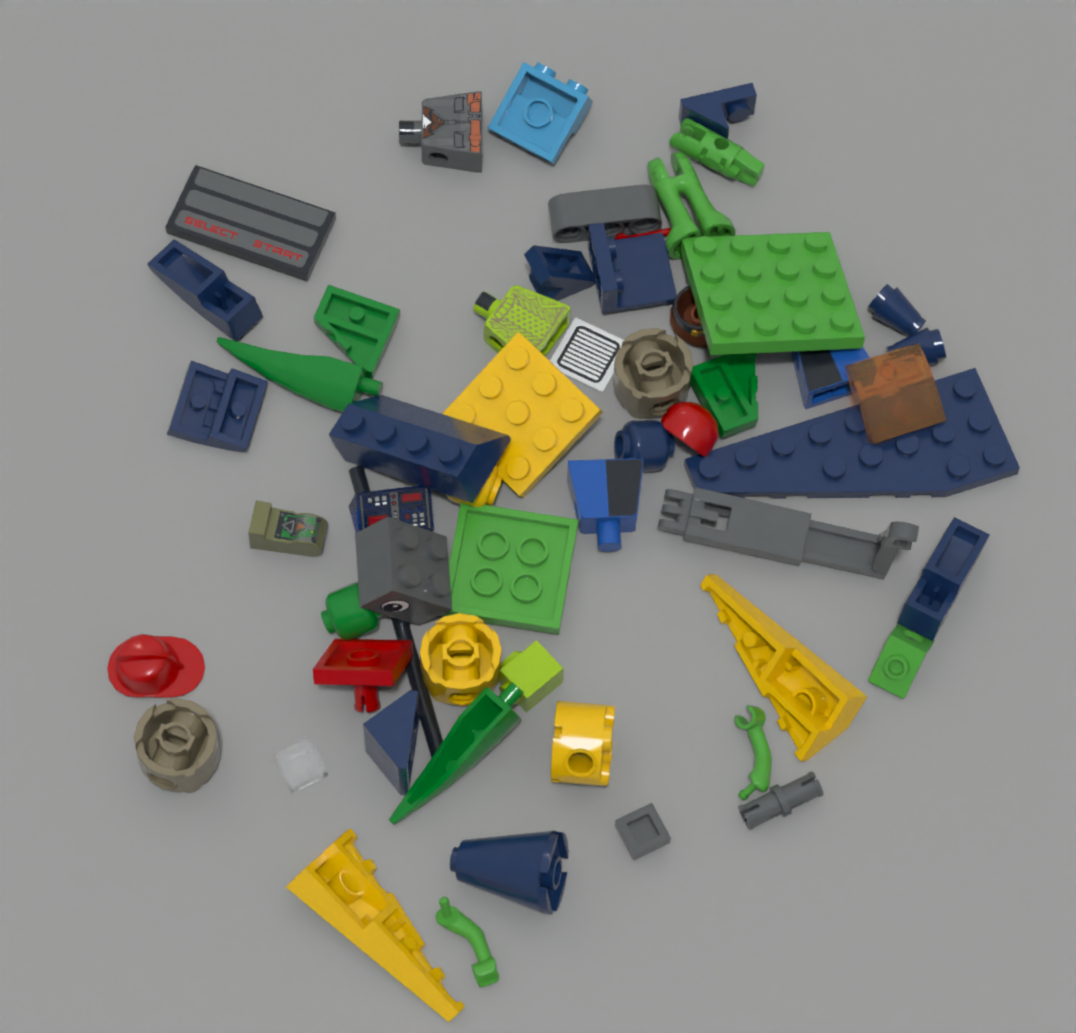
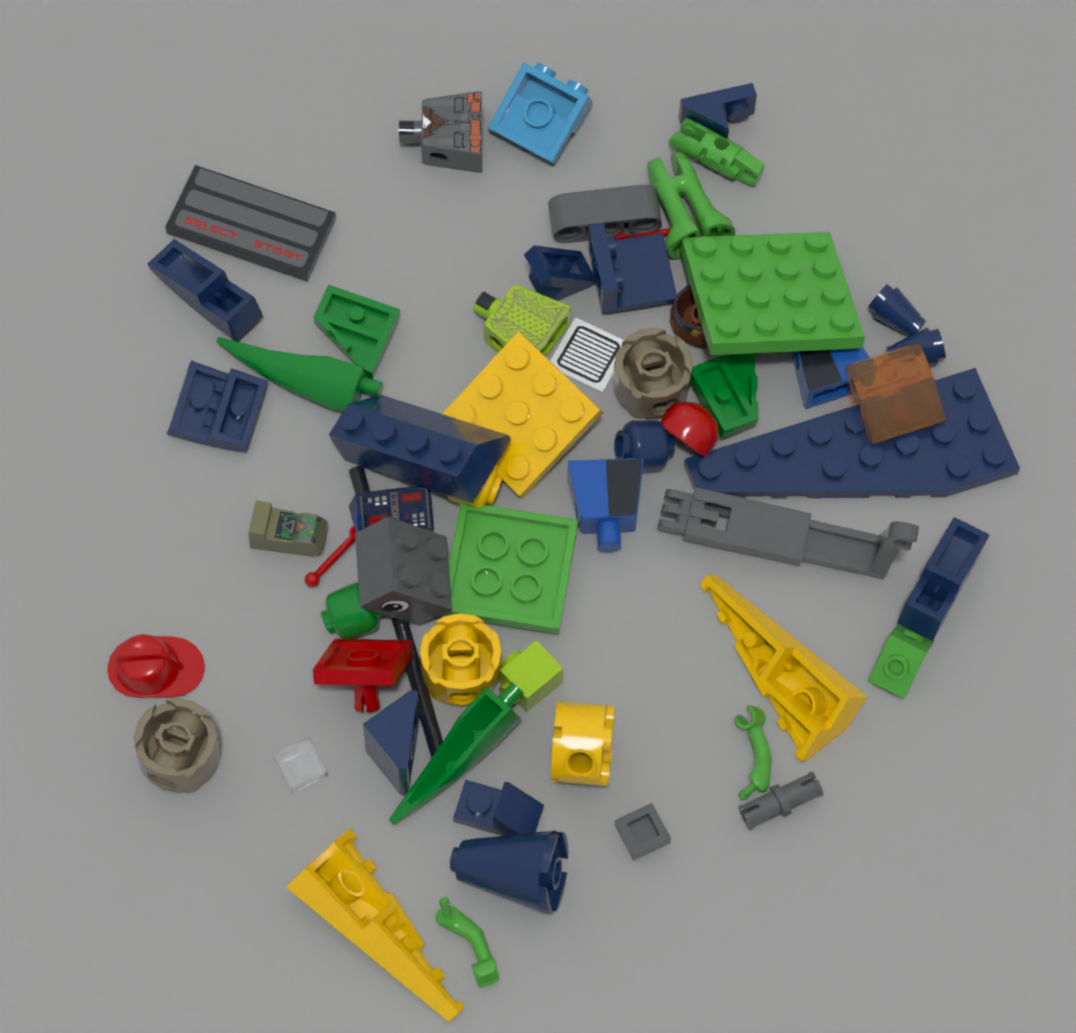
(312, 579): none -> red hinge
(497, 810): none -> dark blue slope

